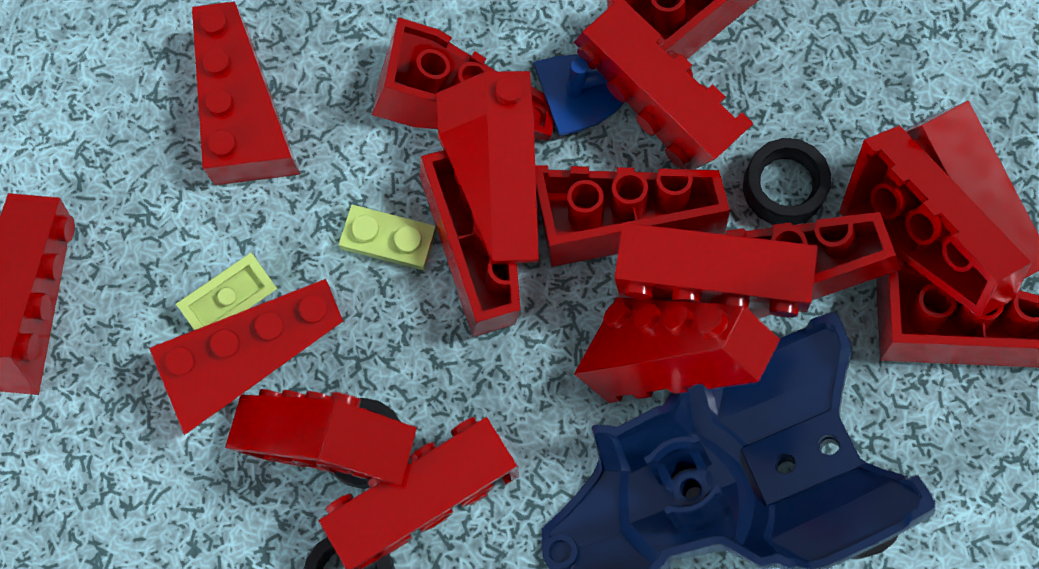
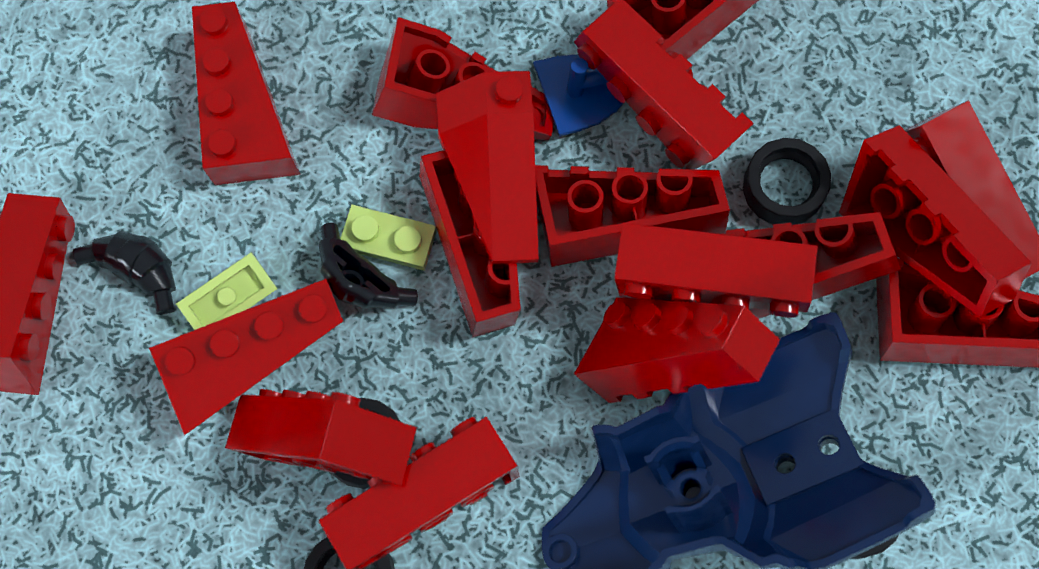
(135, 261): none -> black piece
(357, 279): none -> black piece

